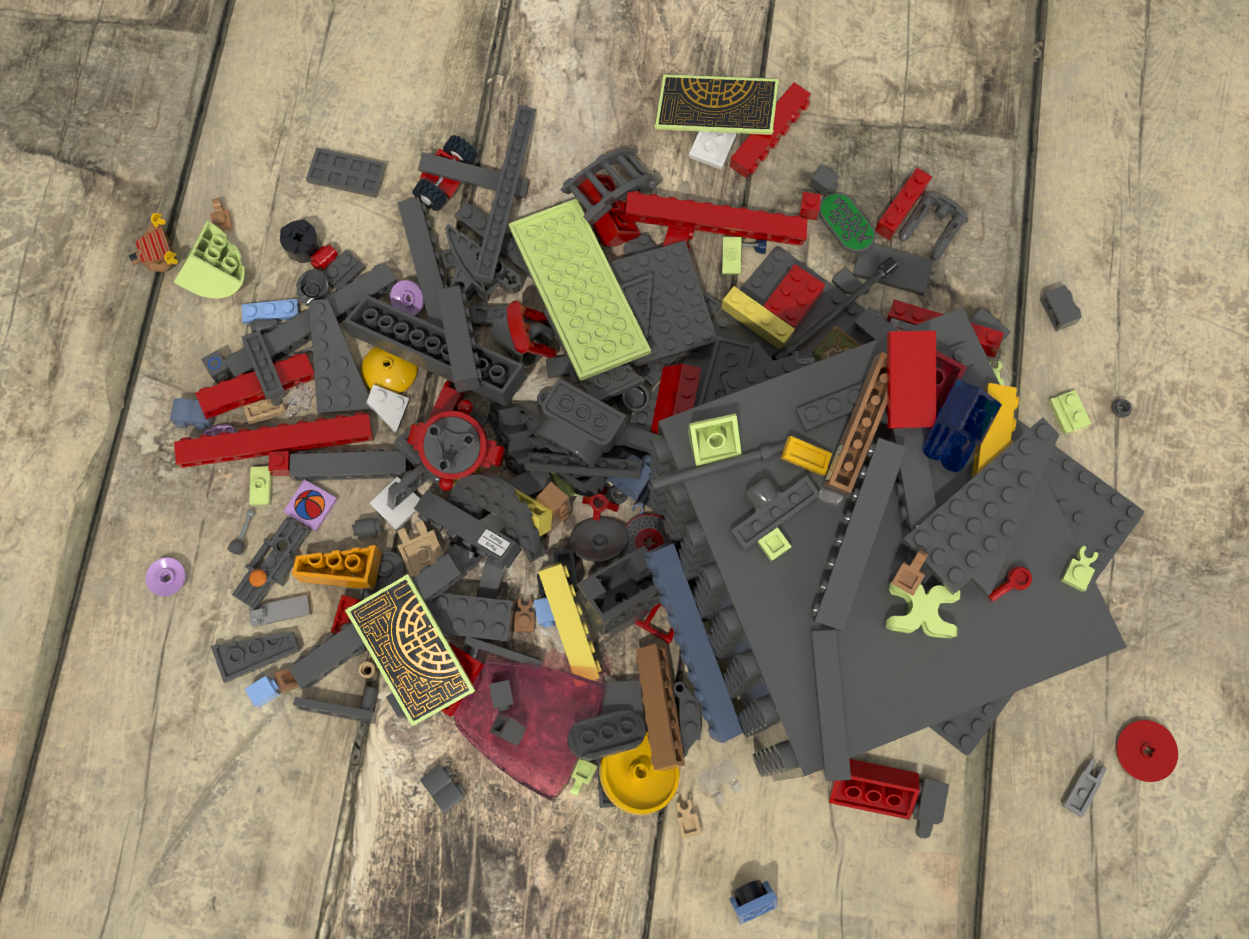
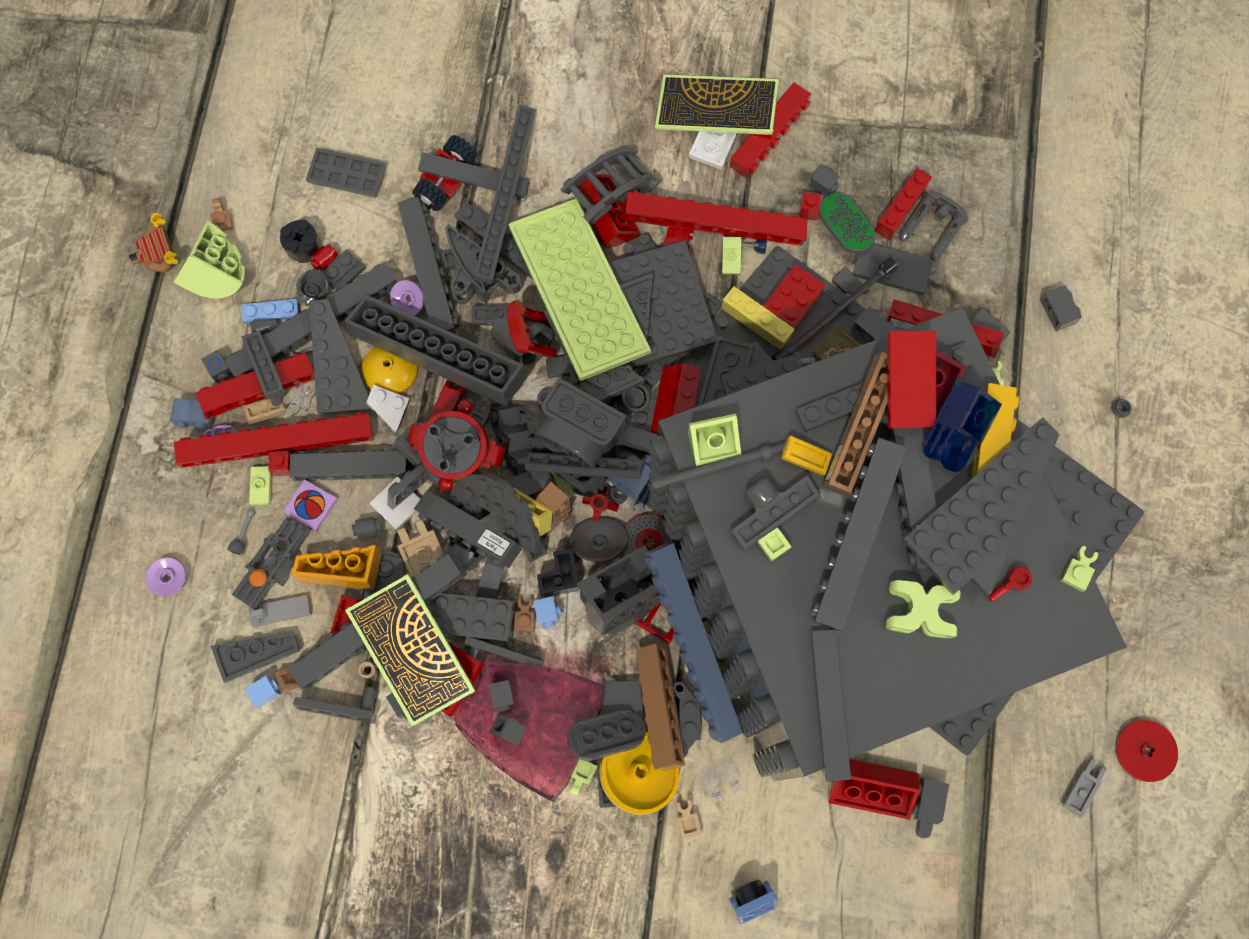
(443, 788): dark grey brick -> none
(458, 339): dark grey brick -> none
(568, 622): light yellow brick -> none
(910, 575): medium nougat plate -> none
(1069, 412): yellowish green plate -> none

